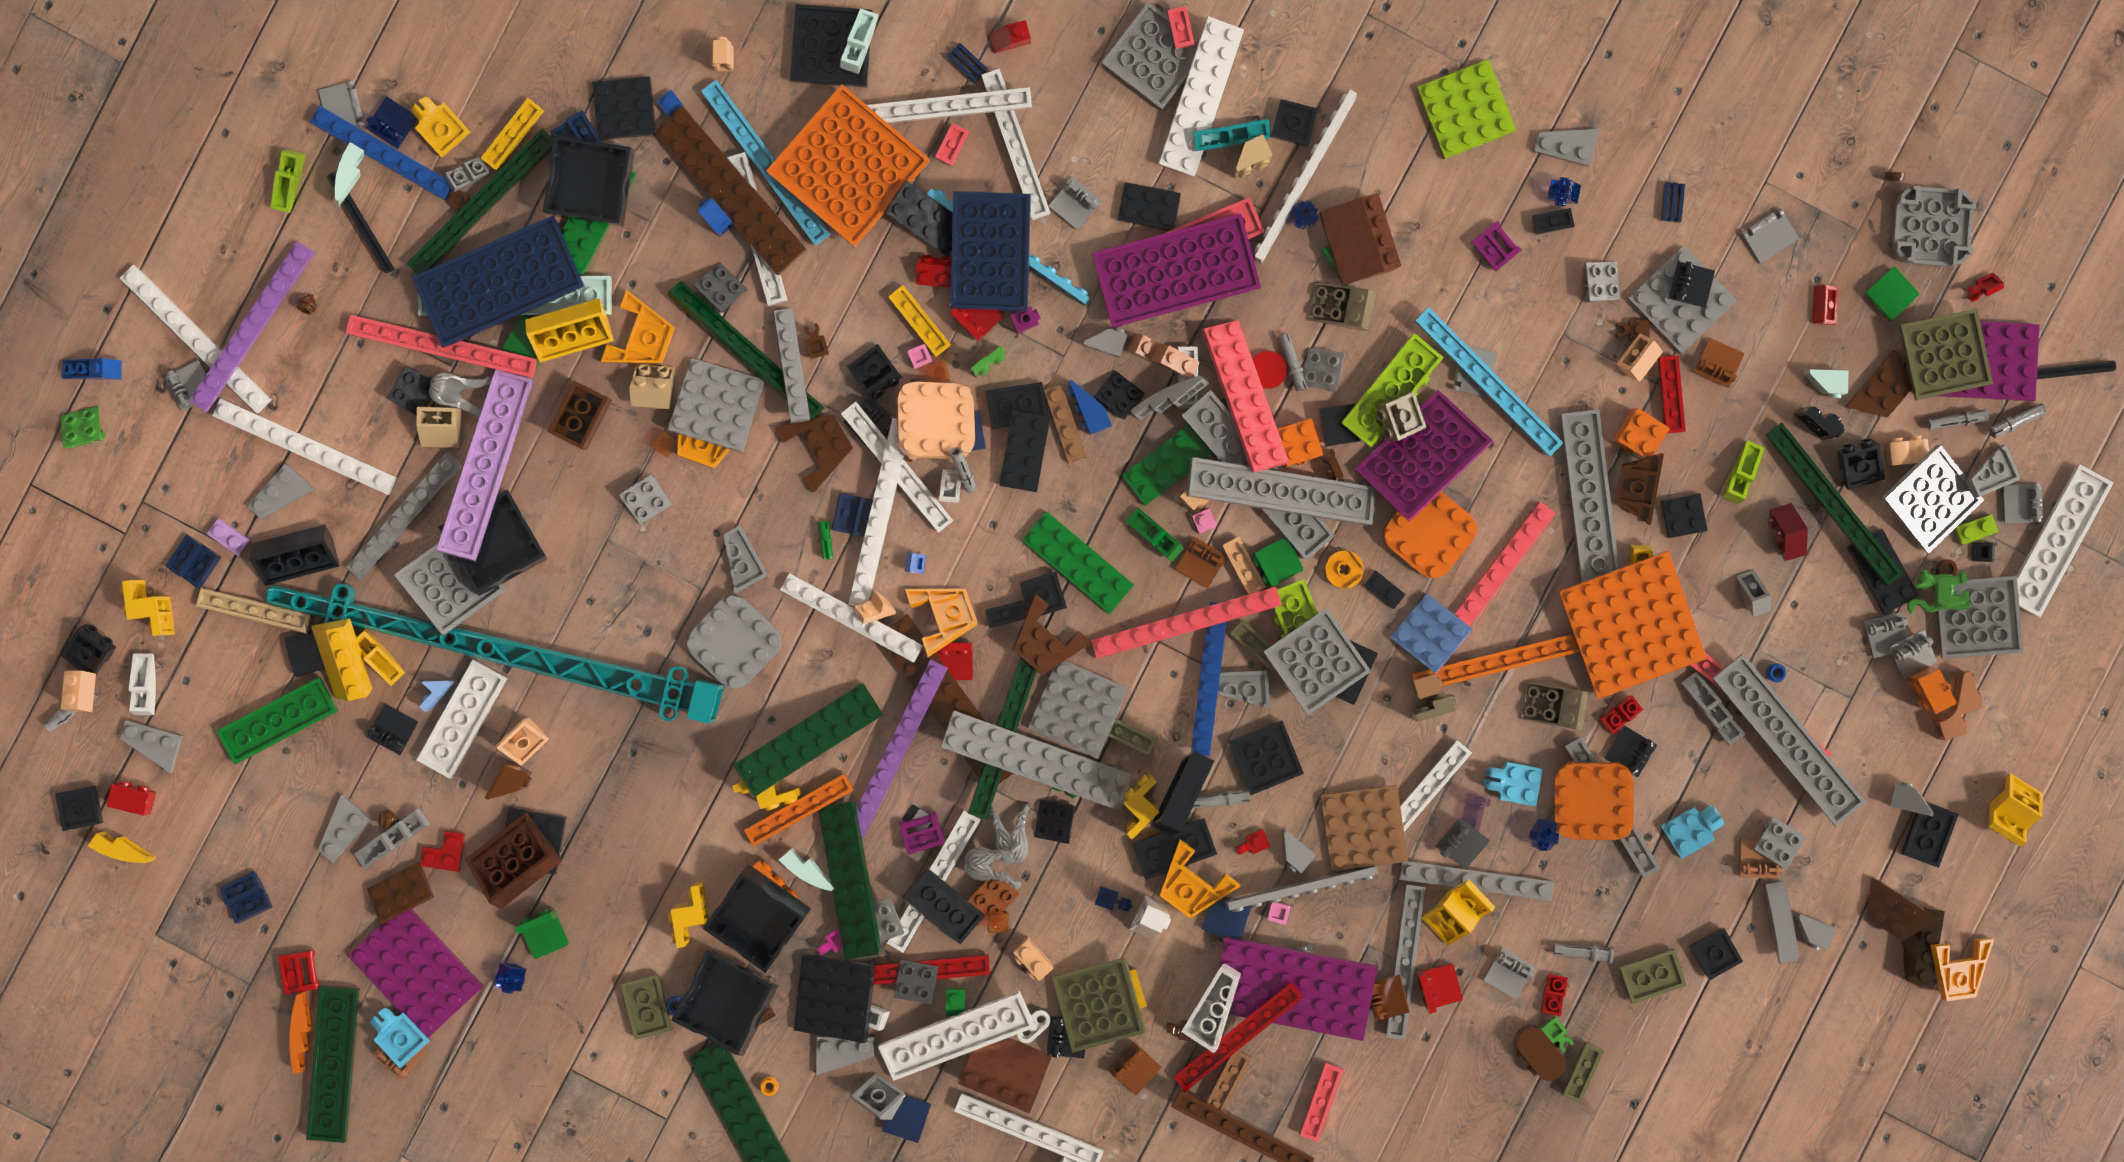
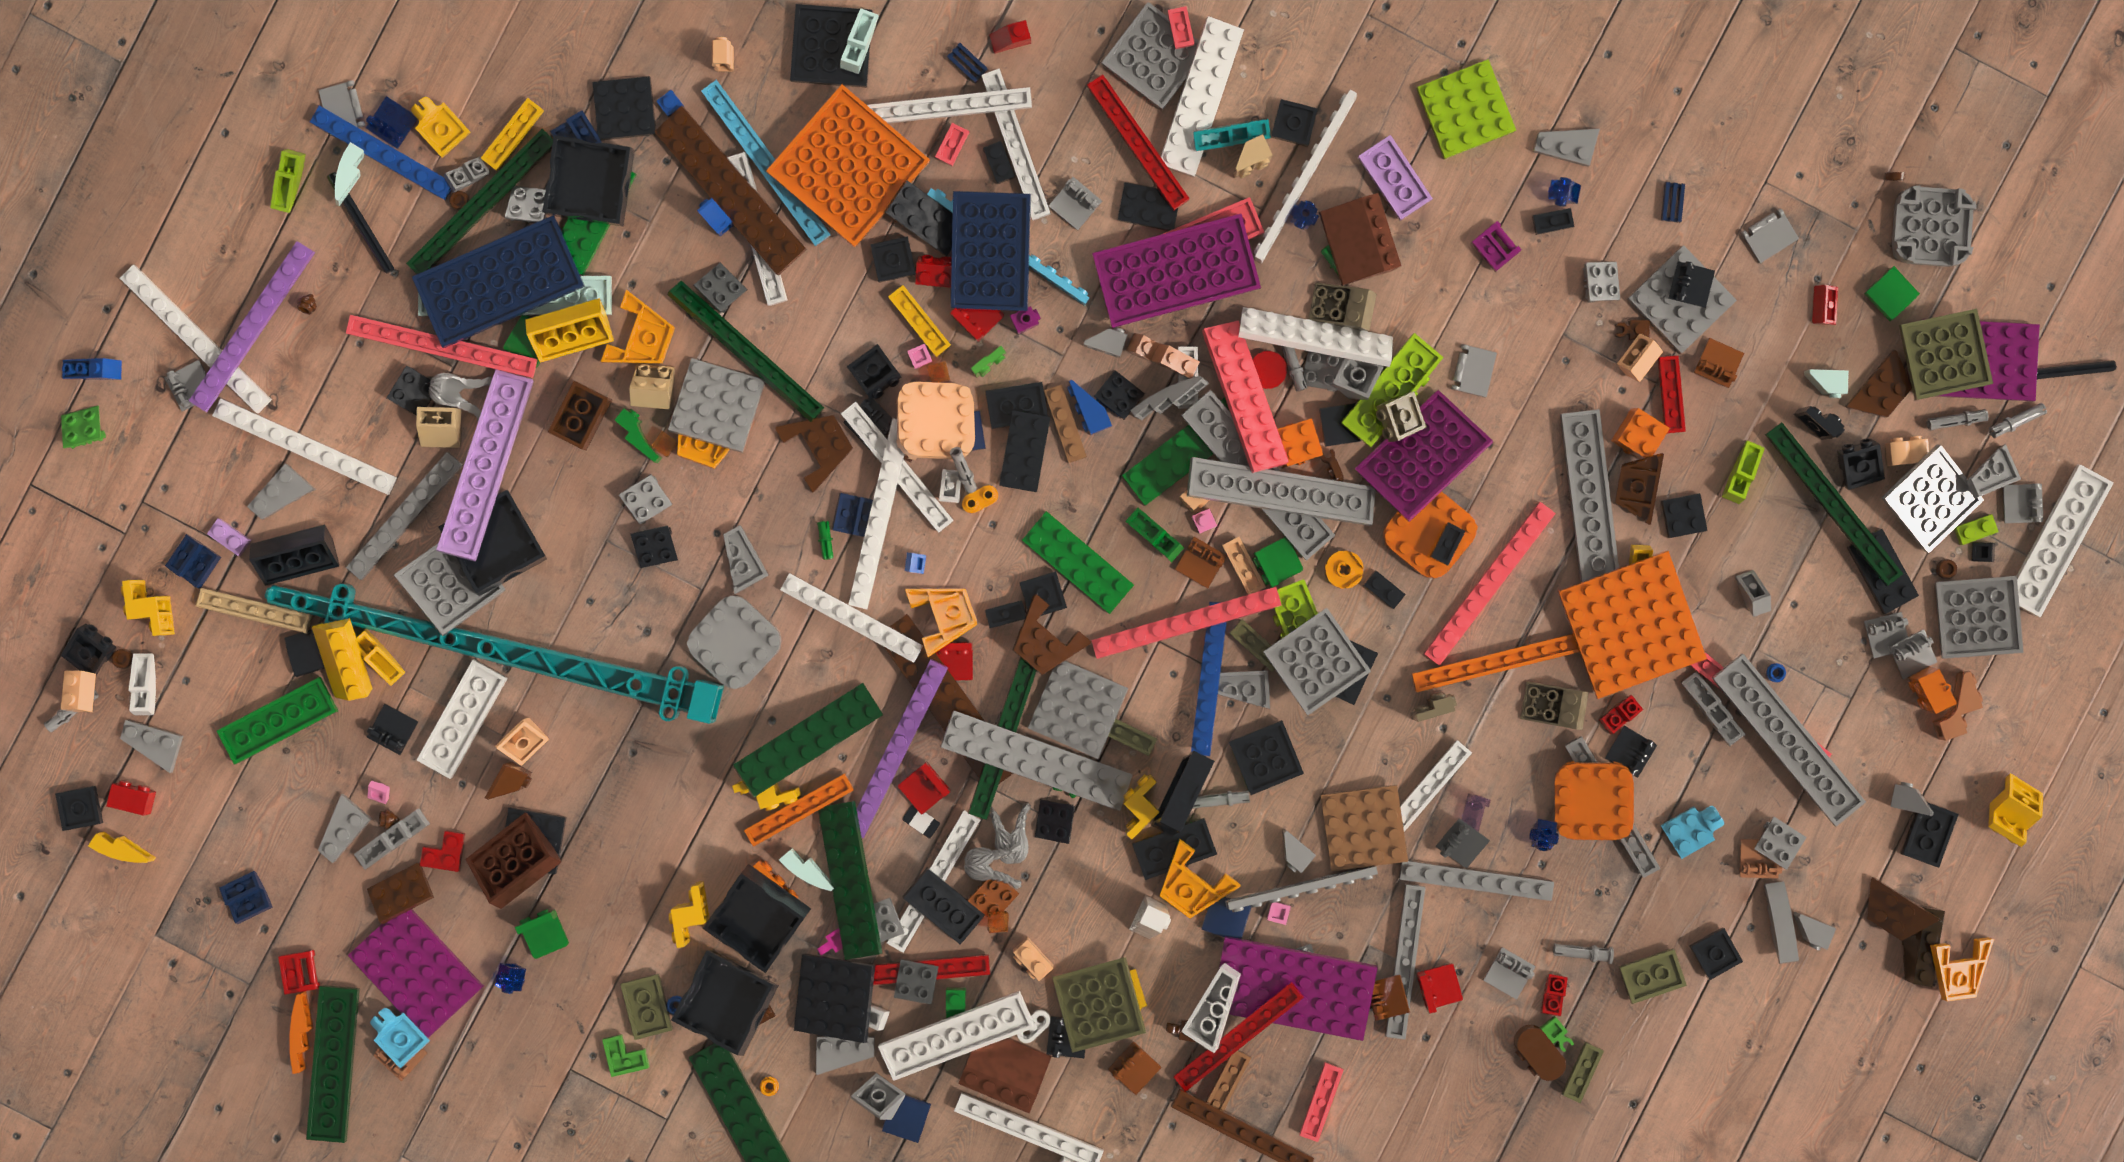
(122, 658): none -> reddish brown tile
(378, 792): none -> bright pink plate
(438, 690): light blue slope -> none
(526, 204): none -> light grey hinge
(620, 1060): none -> bright green plate
(630, 421): none -> green slope
(654, 546): none -> black hinge
(791, 365): light grey plate -> none
(816, 344): reddish brown plate -> none
(875, 609): light nougat slope -> none
(893, 259): none -> black plate
(922, 839): magenta plate -> none
(924, 788): none -> red bracket
(980, 500): none -> light orange plate
(999, 162): none -> black plate
(1108, 898): clear blue plate -> none
(1138, 142): none -> red plate
(1255, 842): red plate -> none
(1316, 336): none -> white plate
(1357, 378): none -> light grey slope
(1395, 177): none -> lavender plate
(1426, 686): medium nougat brick -> none
(1431, 633): medium blue plate -> none
(1447, 543): none -> black plate
(1458, 912): yellow bracket -> none
(1488, 382): medium azure plate -> none
(1515, 783): medium azure plate -> none
(1789, 531): dark red brick -> none
(1944, 592): bright green animal -> none
(1988, 285): red plate -> none

